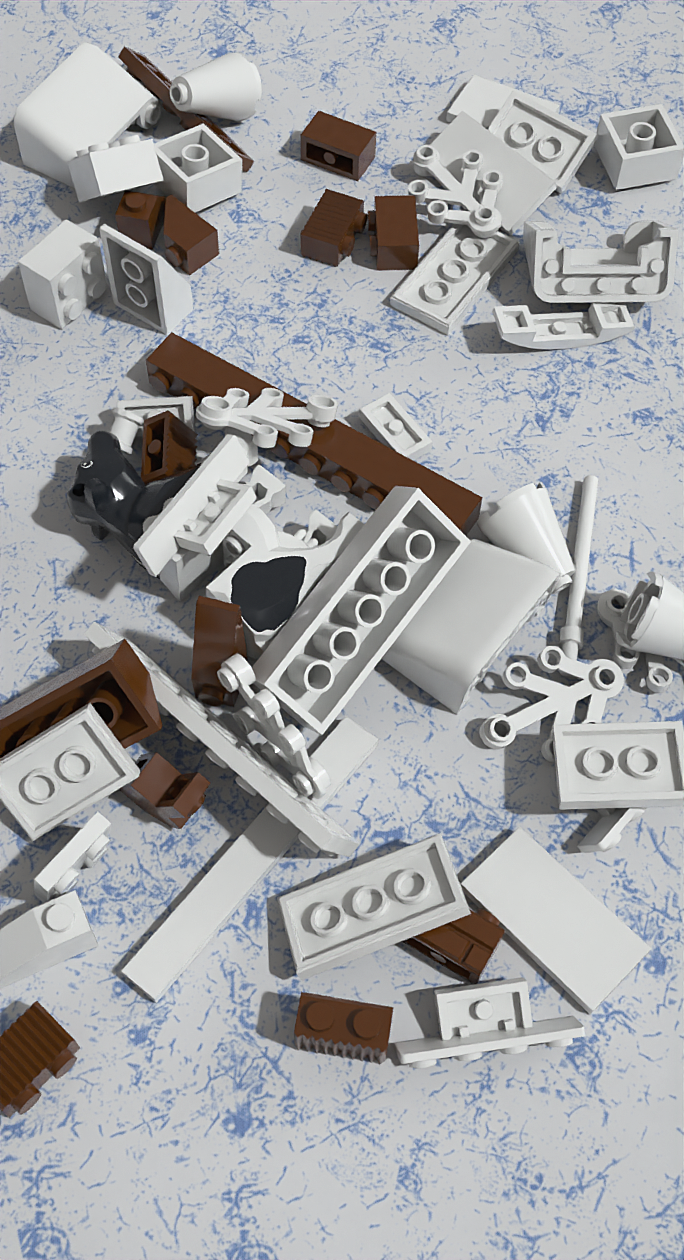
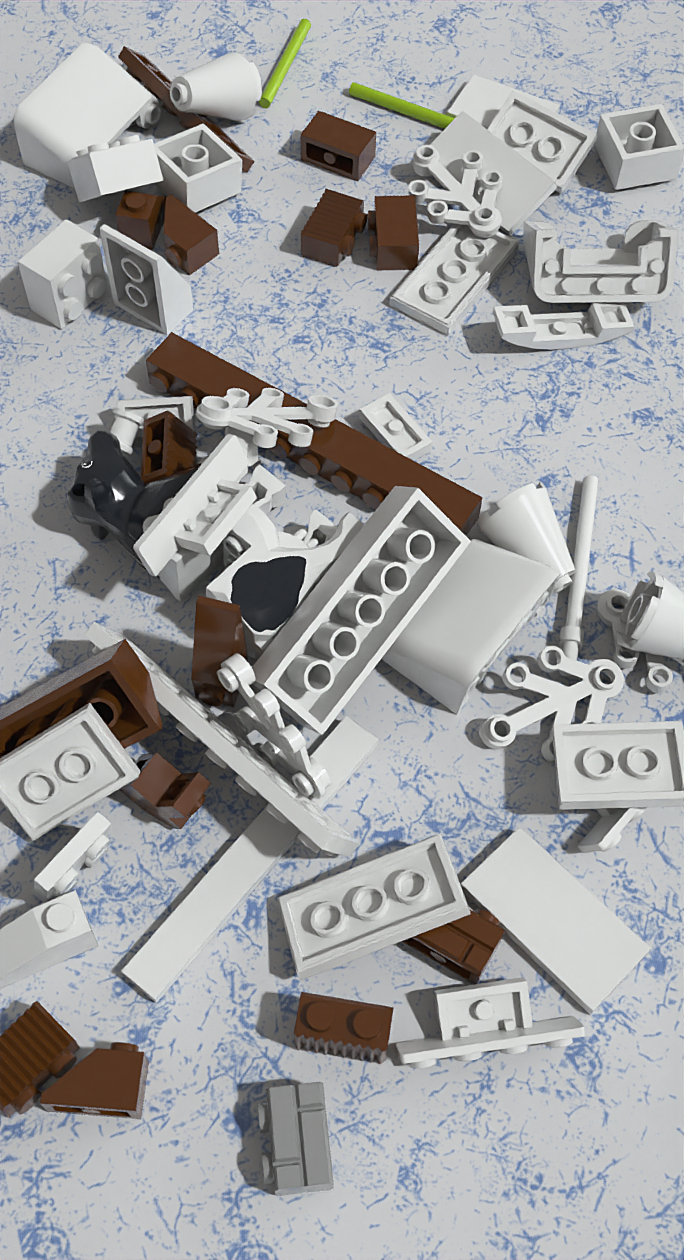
(102, 1084): none -> reddish brown slope
(284, 63): none -> lime bar
(297, 1138): none -> light grey brick
(400, 105): none -> lime bar

